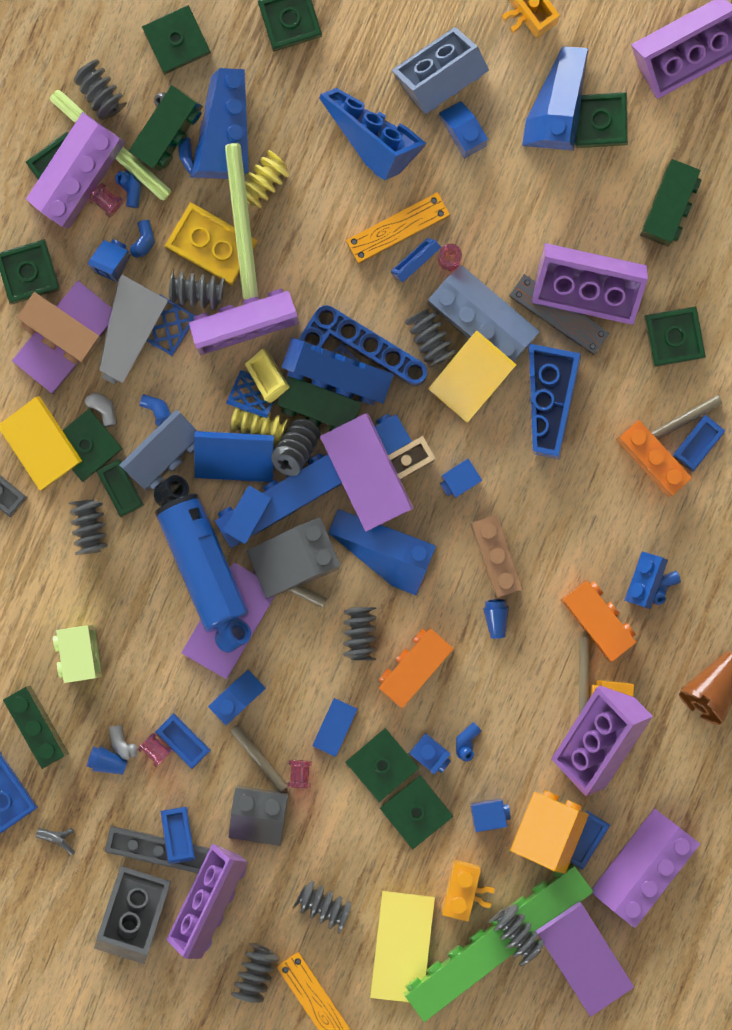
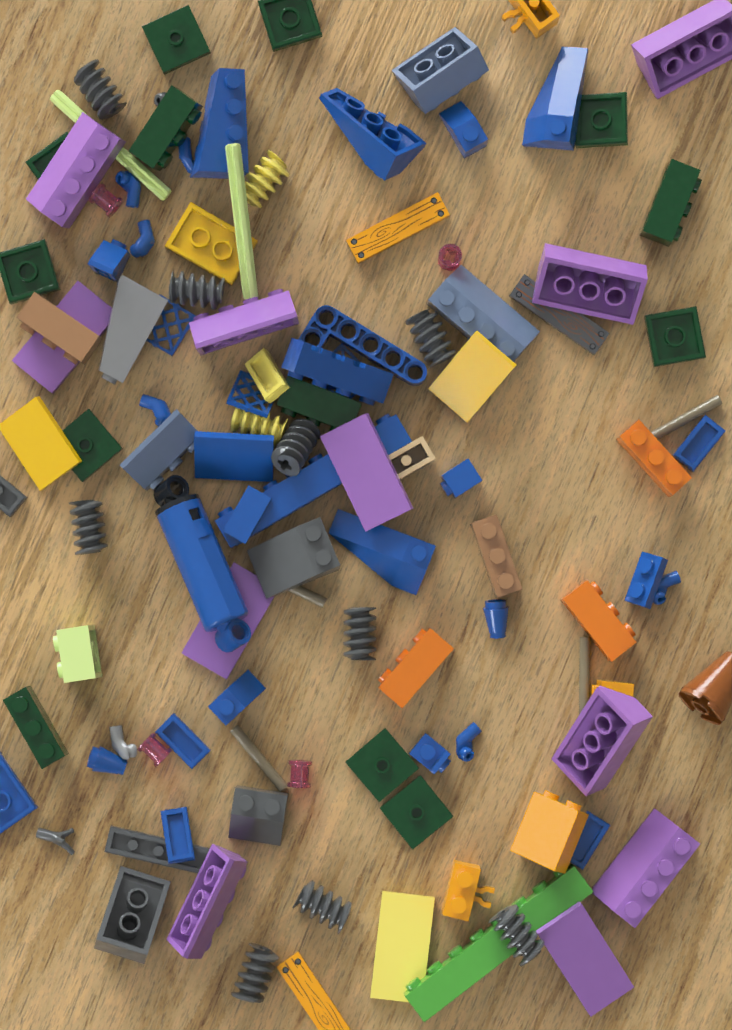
(103, 405): light grey arm -> none
(120, 488): dark green tile -> none
(335, 727): blue tile -> none
(415, 259): blue tile -> none
(490, 815): blue brick -> none
(552, 391): blue wedge -> none

